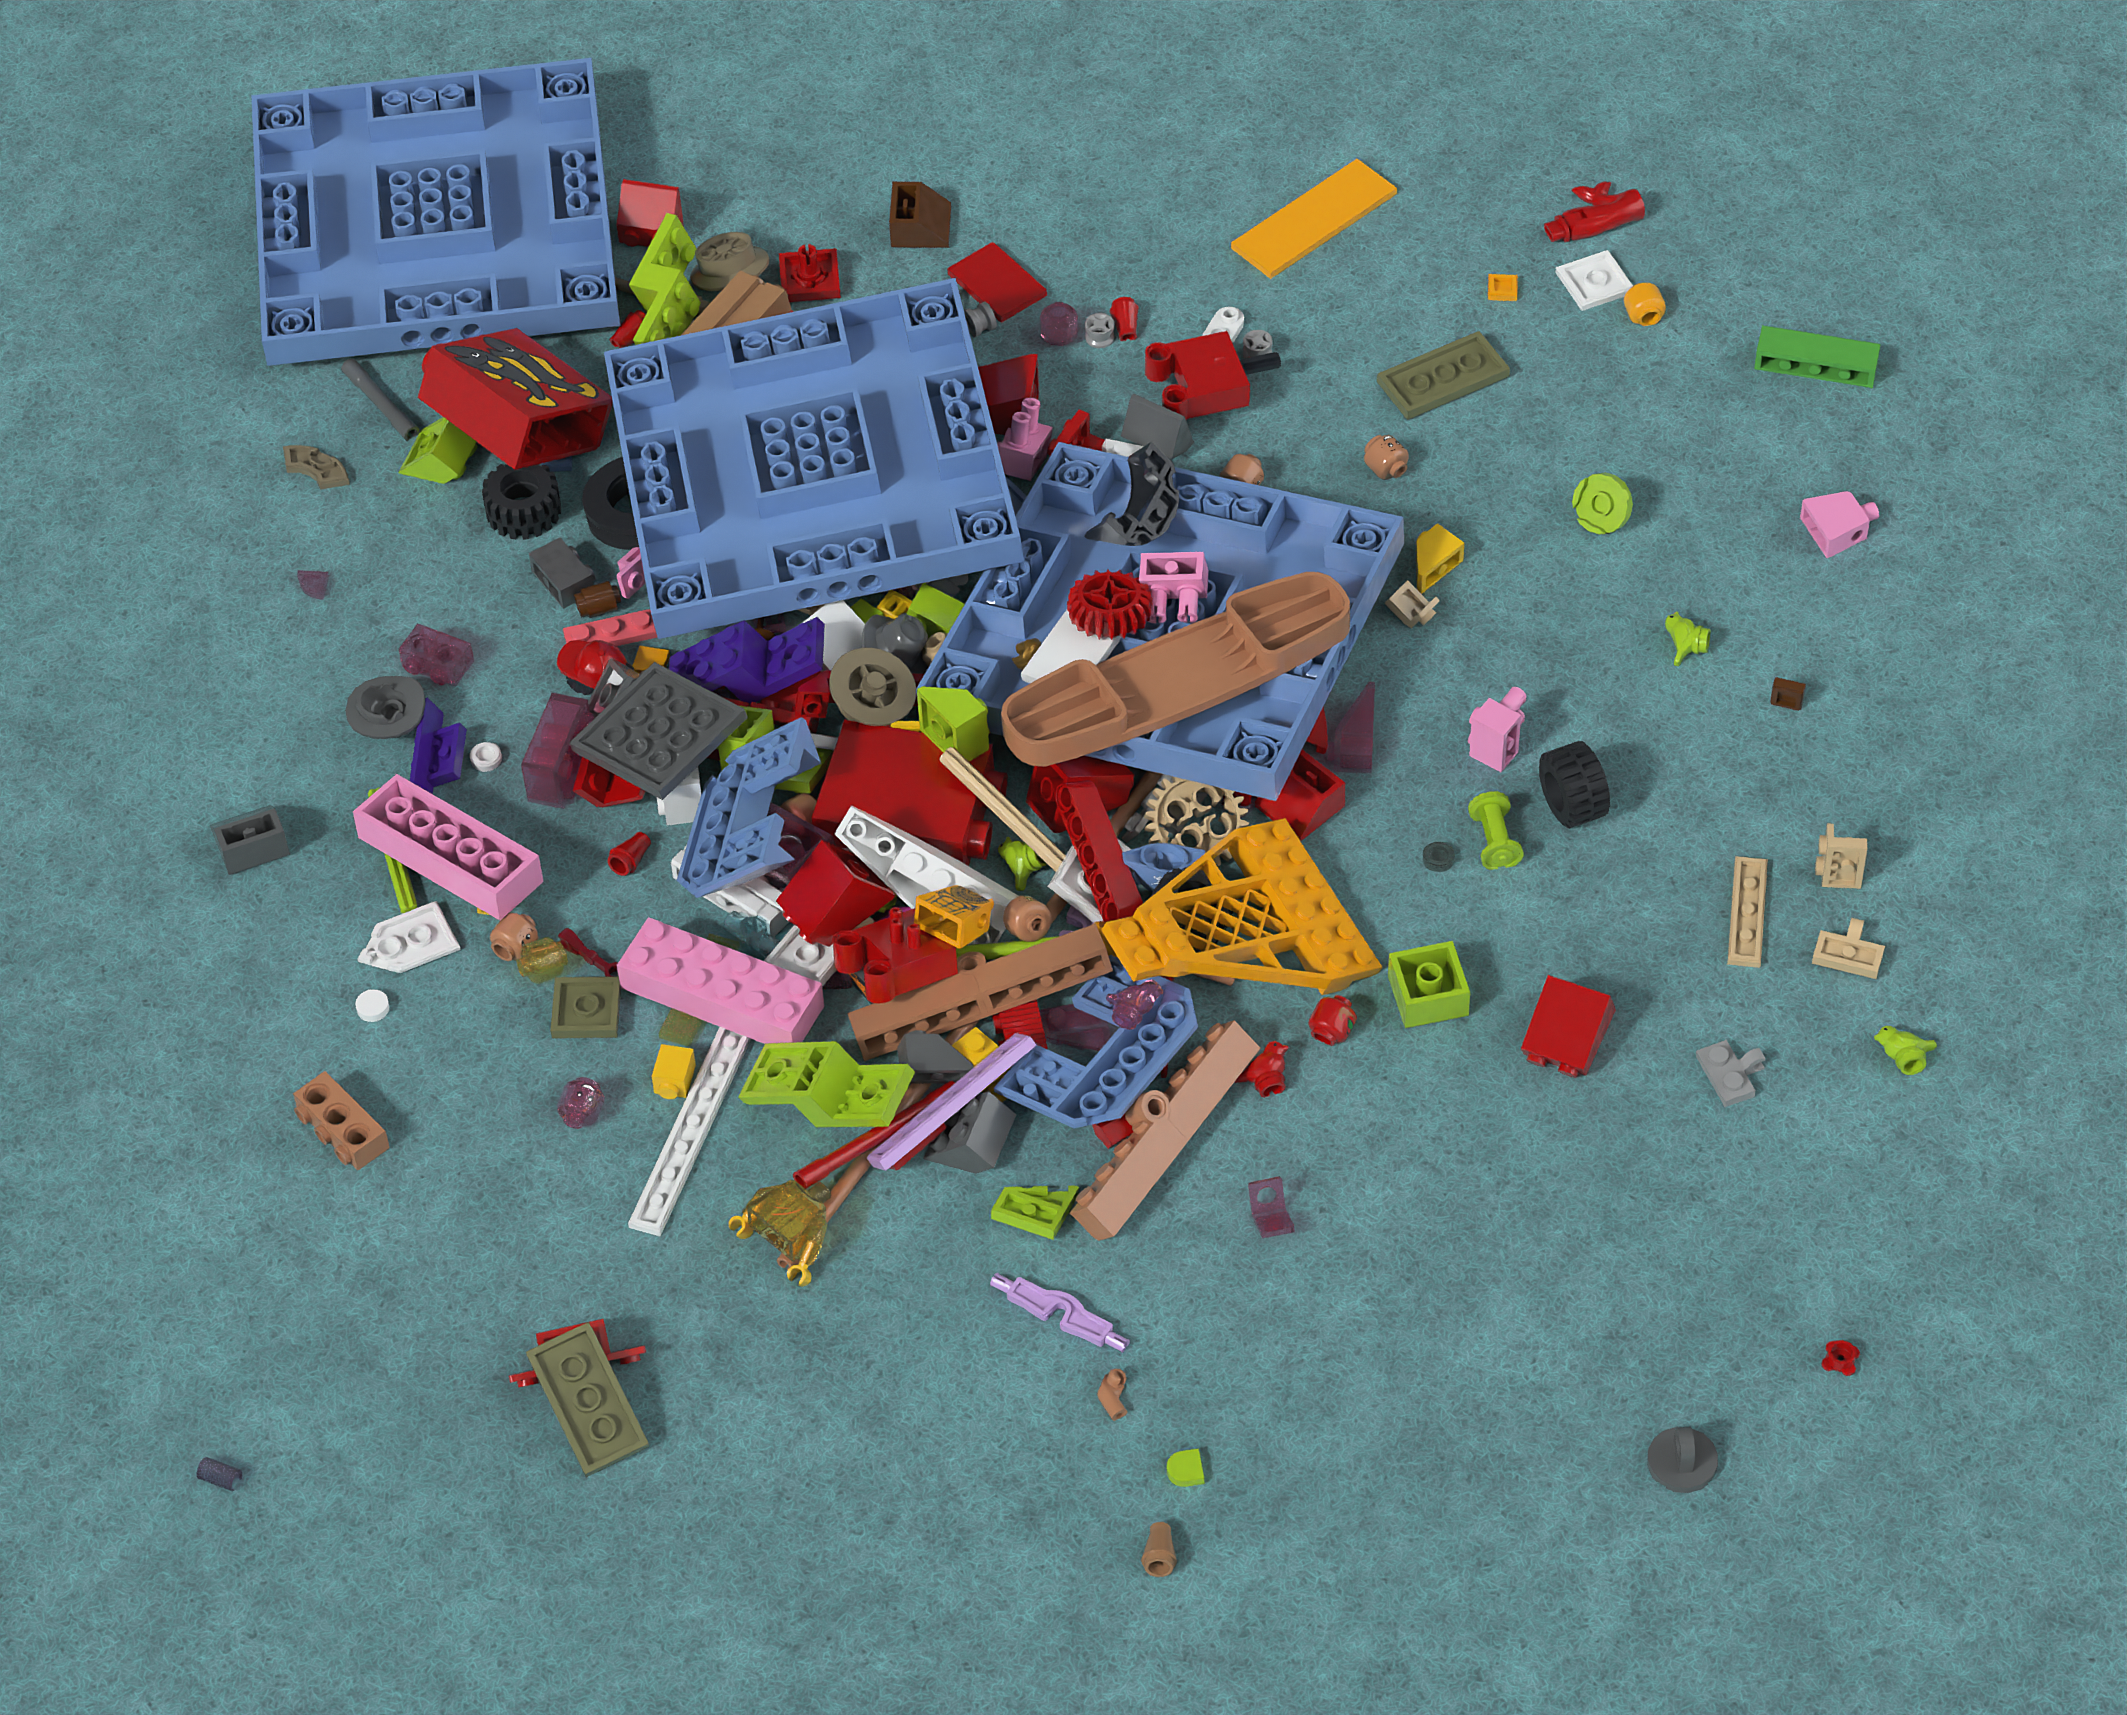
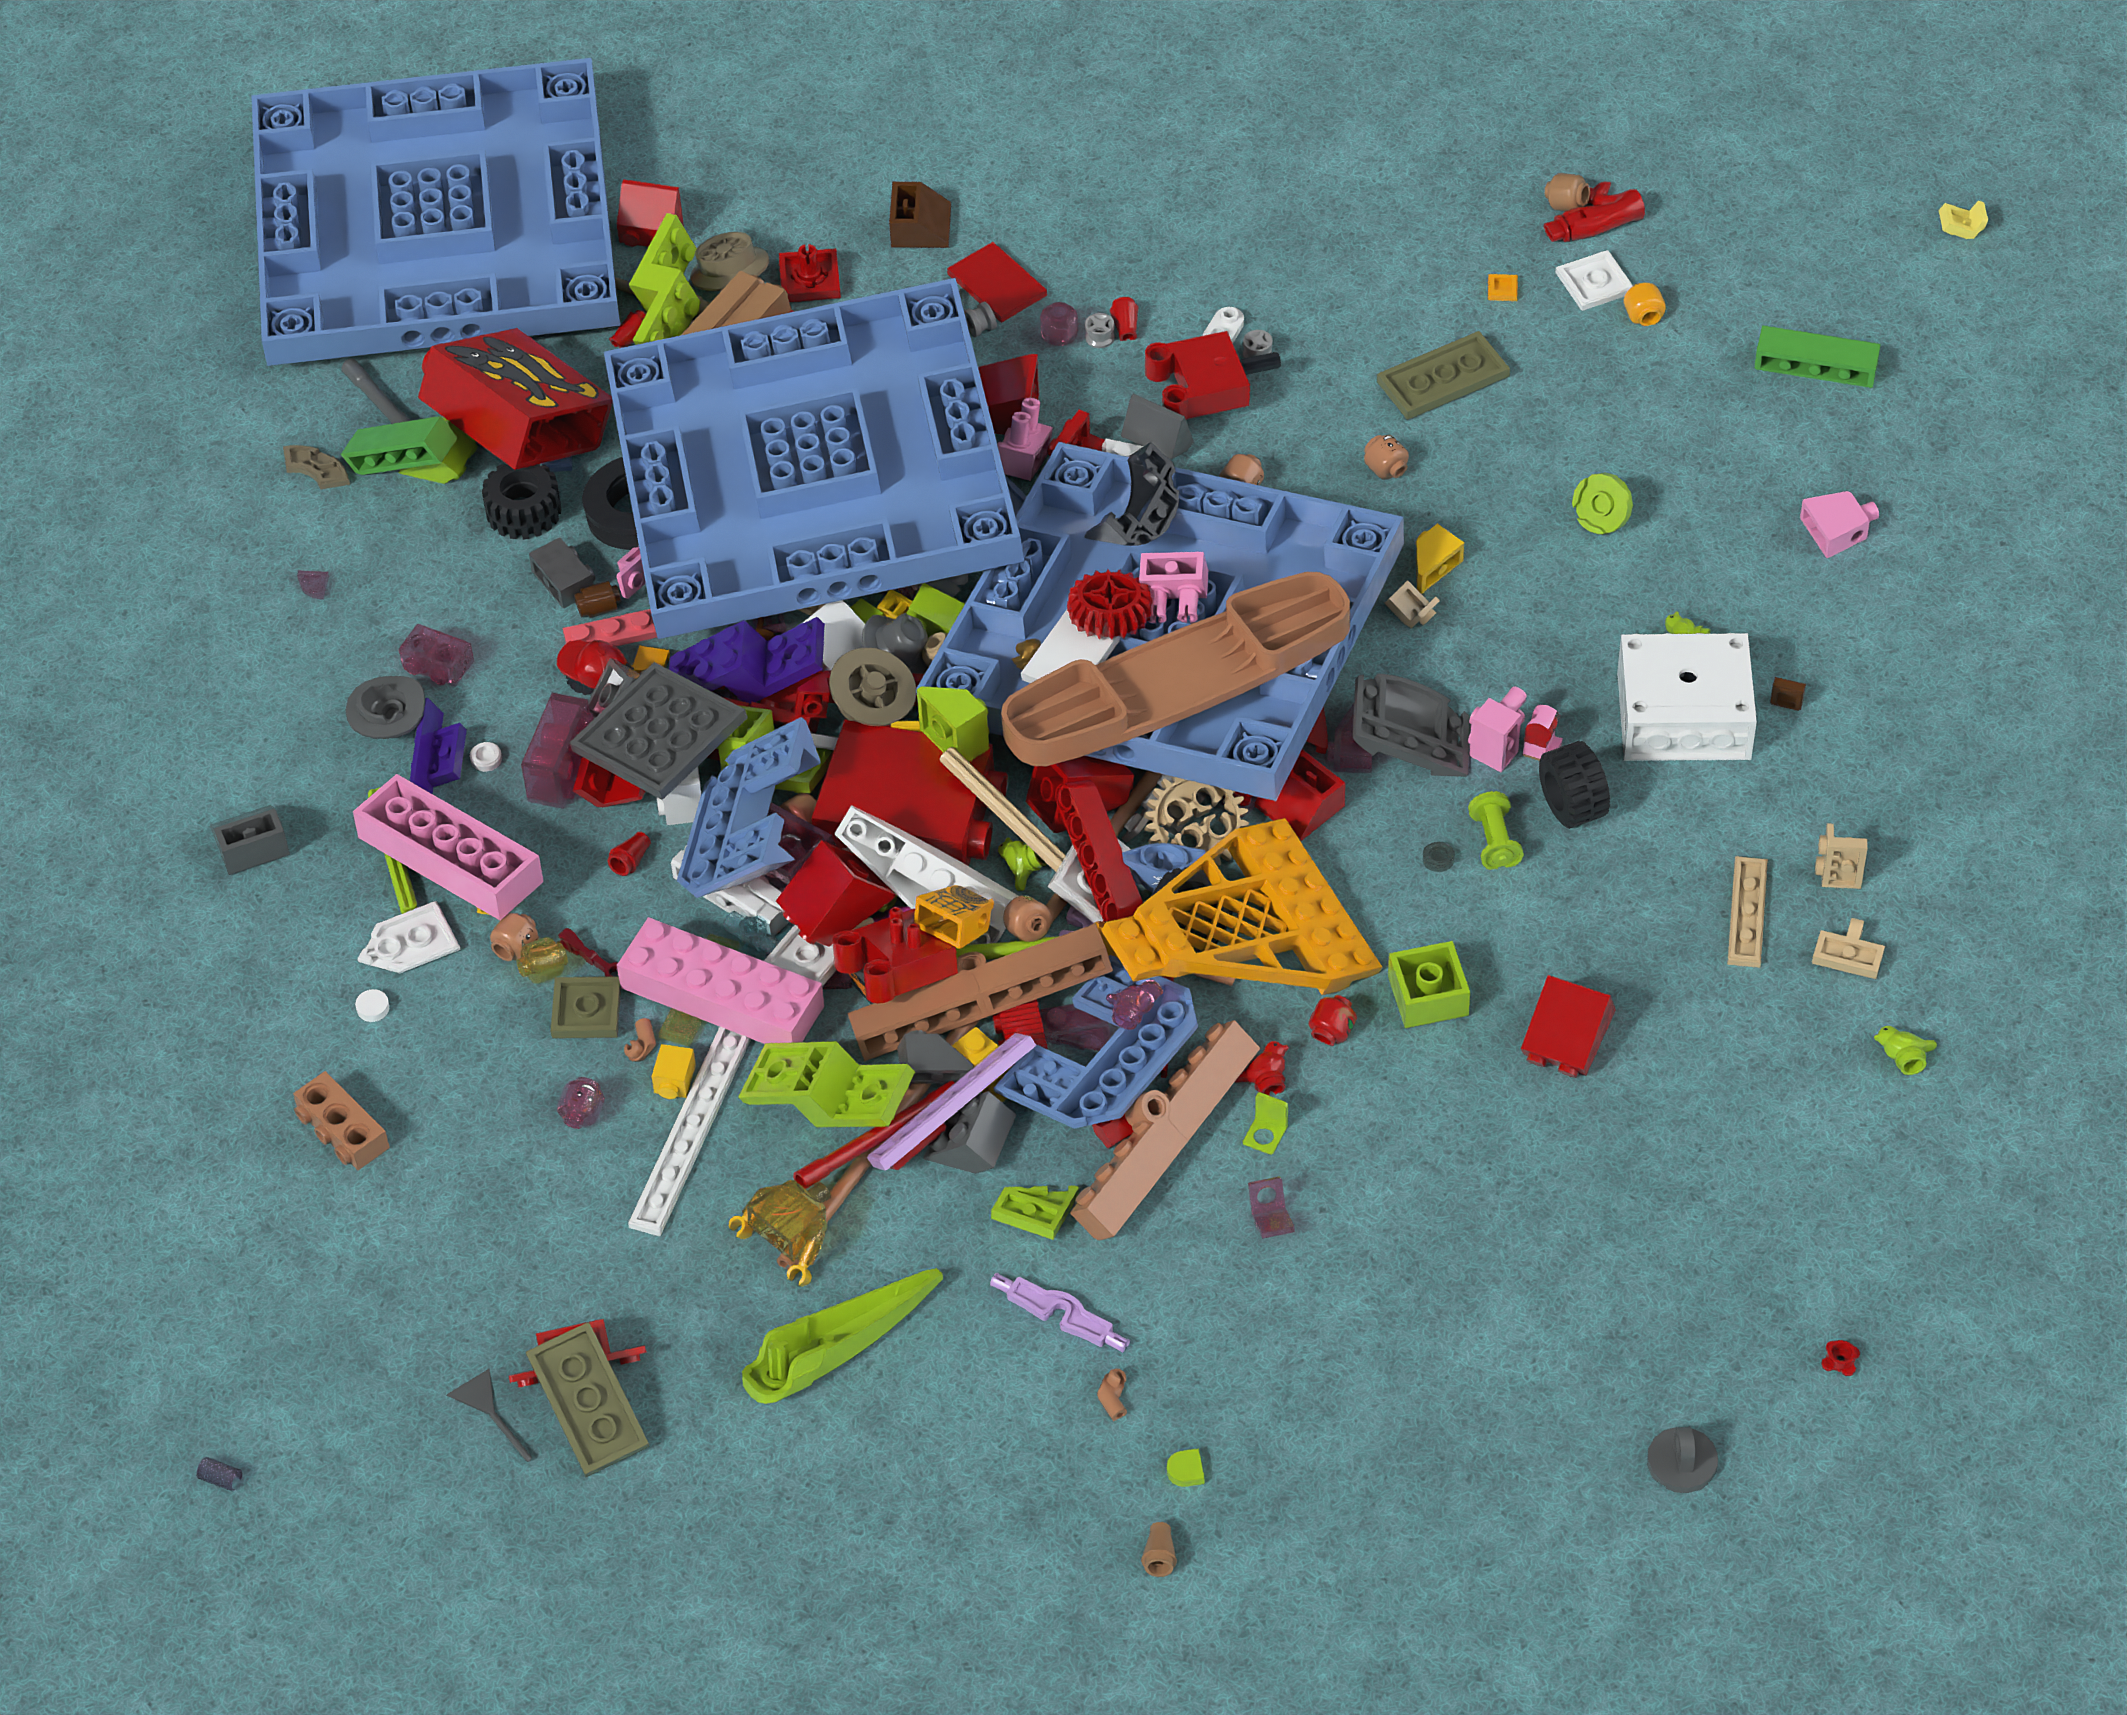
(399, 445): none -> bright green brick
(479, 1395): none -> dark grey piece
(644, 1044): none -> nougat arm
(826, 1339): none -> lime piece
(1270, 1115): none -> lime bracket
(1313, 218): light orange tile -> none
(1410, 724): none -> dark grey slope
(1541, 732): none -> leg
(1567, 191): none -> medium nougat head
(1686, 697): none -> white gear
(1728, 1073): light grey plate -> none
(1963, 222): none -> light yellow bracket

